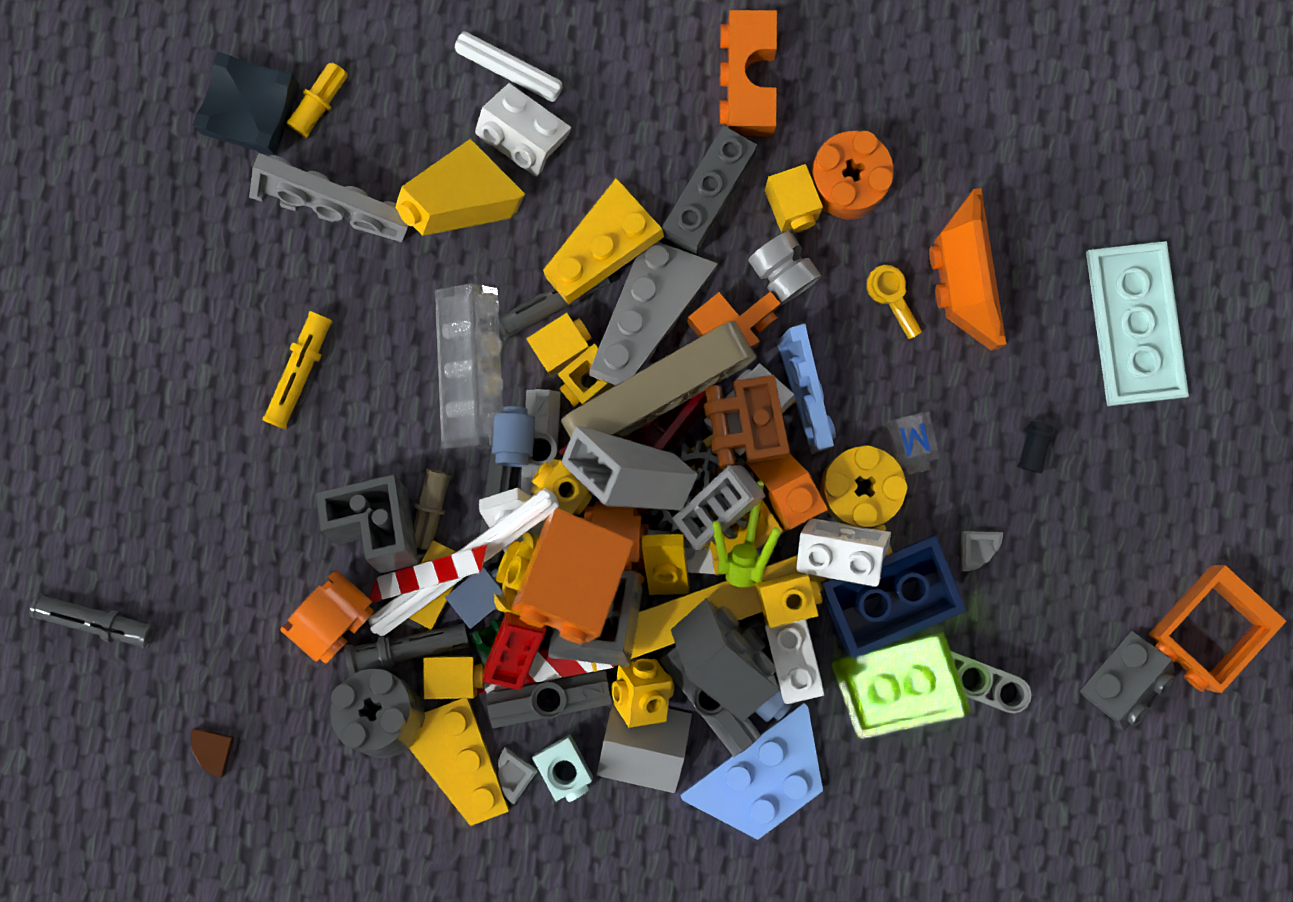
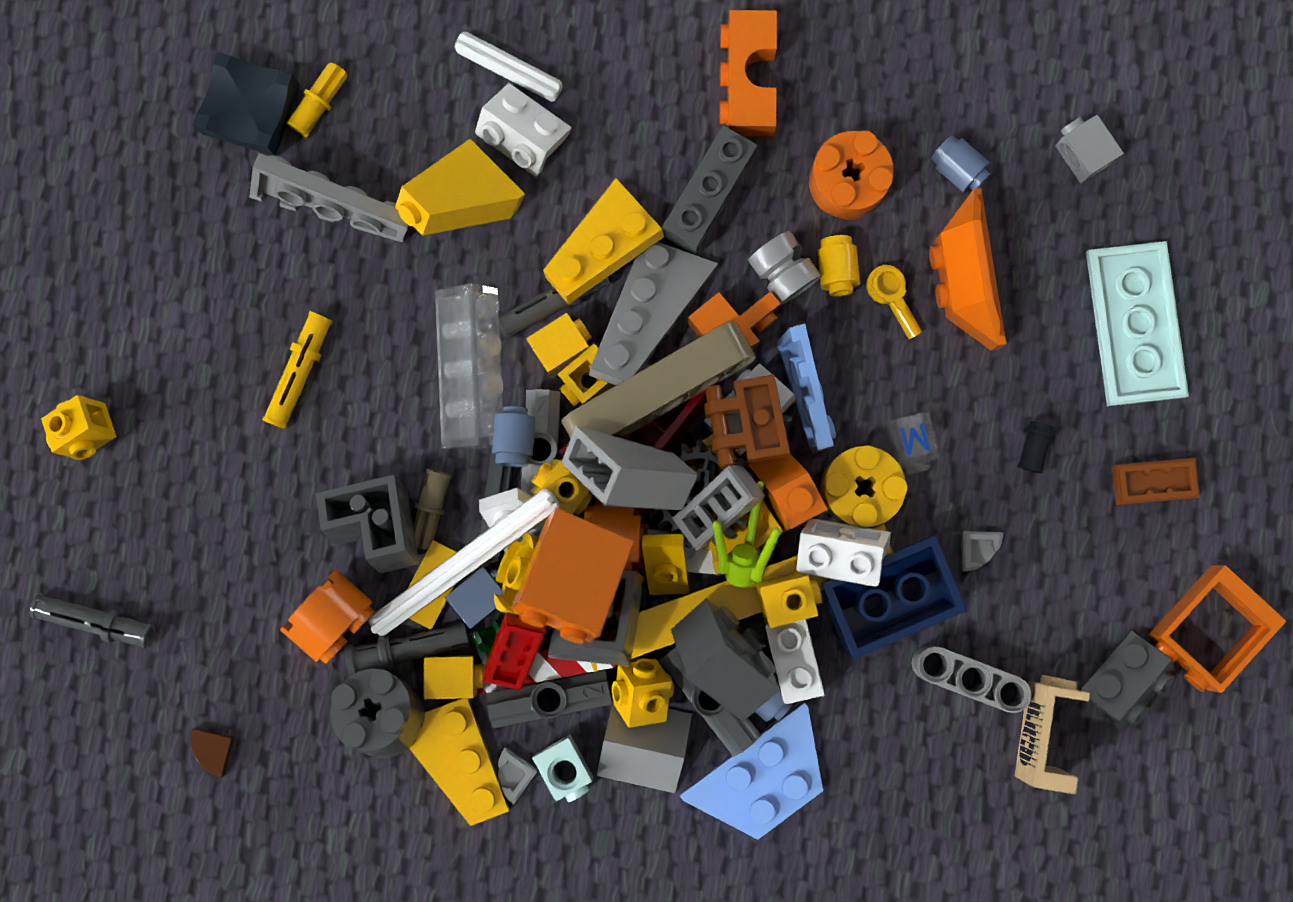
(78, 427): none -> yellow brick
(429, 574): sticker -> none
(793, 199): yellow brick -> none
(838, 265): none -> yellow brick
(901, 686): clear neon green plate -> none
(961, 164): none -> sand blue brick
(1035, 735): none -> tan panel
(1088, 147): none -> light grey brick
(1155, 481): none -> dark orange plate

